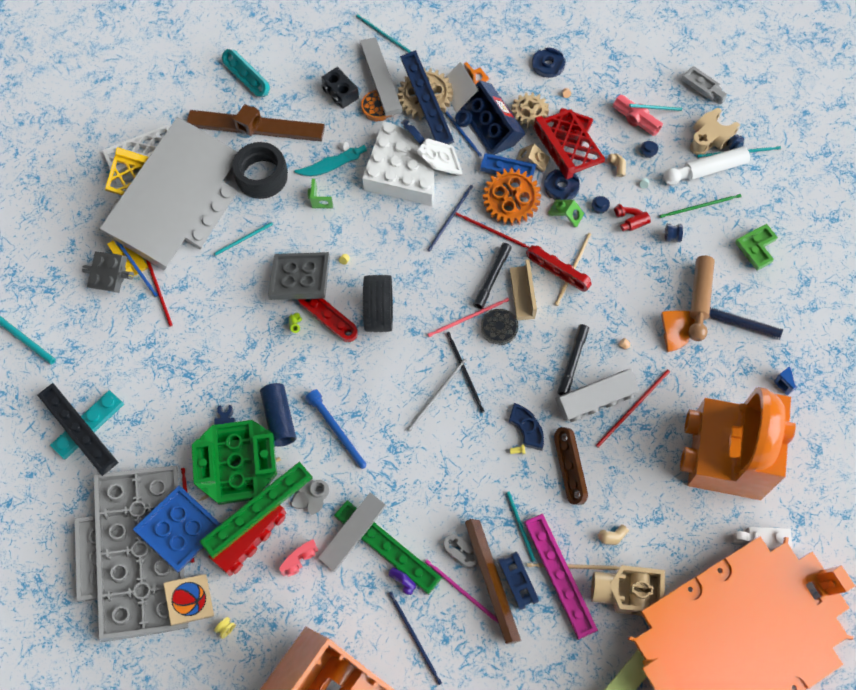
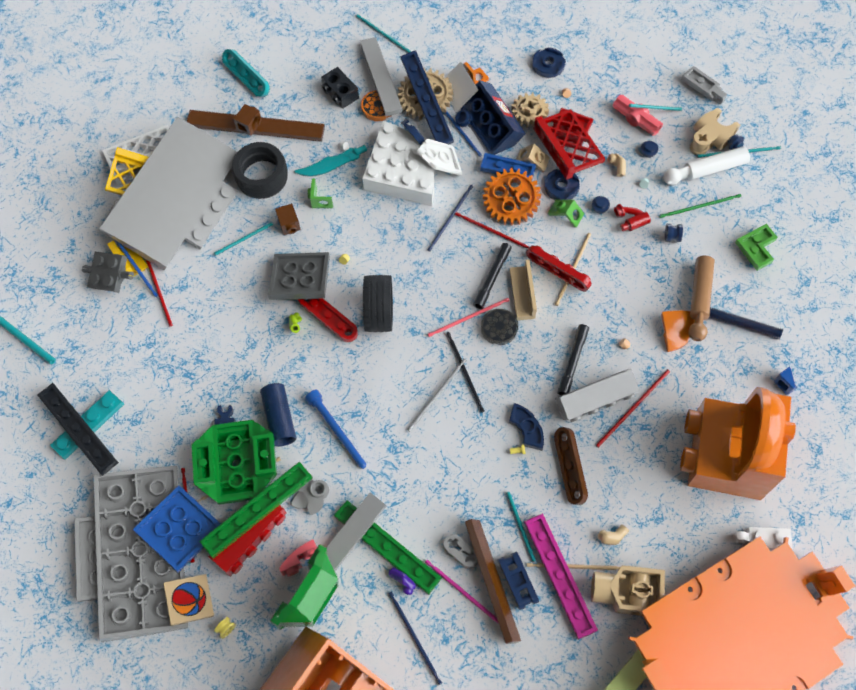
(288, 219): none -> reddish brown brick
(311, 595): none -> green piece

